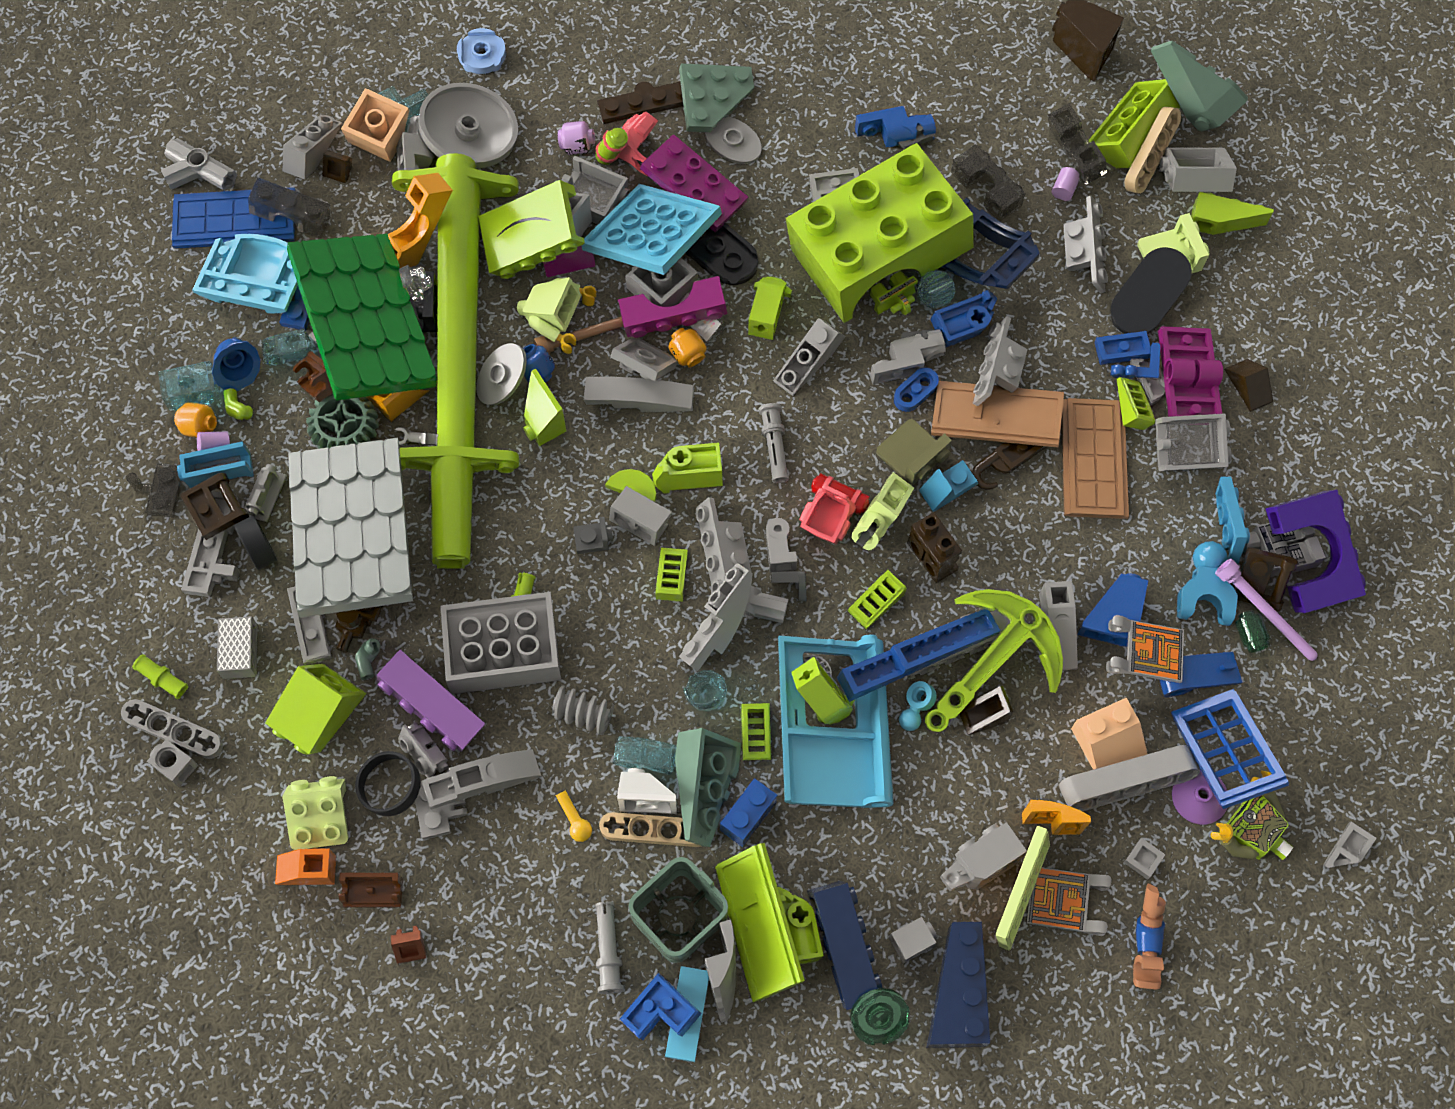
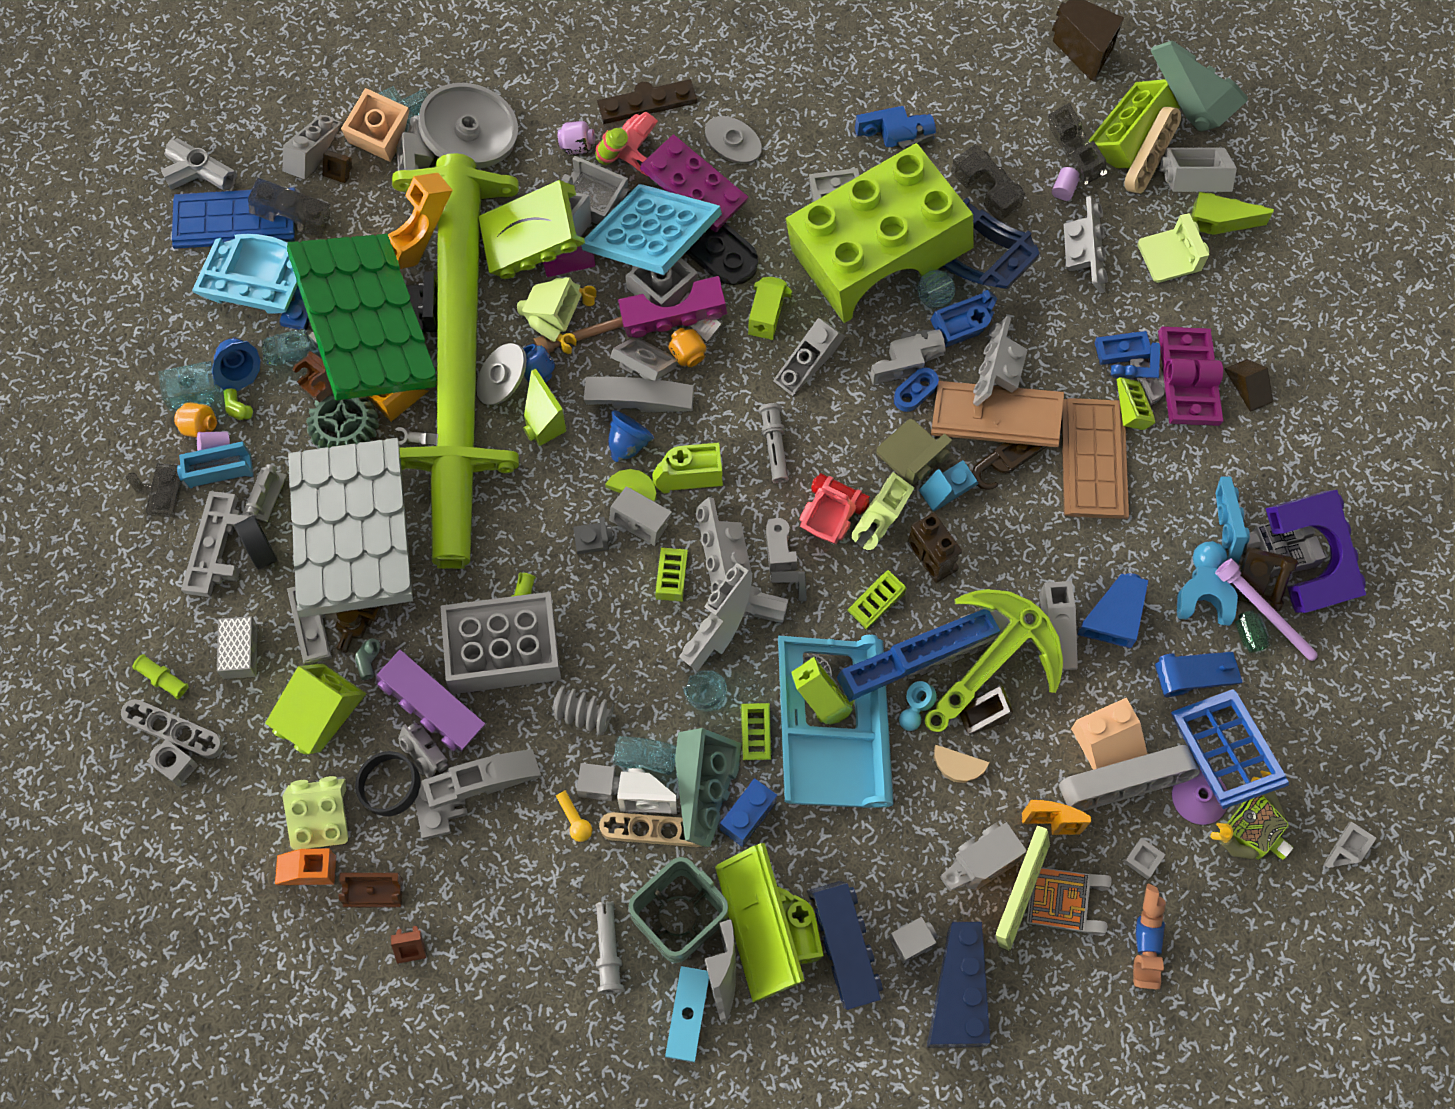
(206, 509): dark brown plate -> none
(414, 282): clear tile -> none
(485, 62): light blue plate -> none
(597, 782): none -> light grey brick
(626, 437): none -> blue piece
(660, 1001): blue tile -> none
(712, 93): sand green plate -> none
(880, 1016): clear green tile -> none
(898, 297): lime hips -> none
(958, 766): none -> tan tile
(1151, 291): black tile -> none
(1151, 650): flag -> none
(1192, 442): window -> none

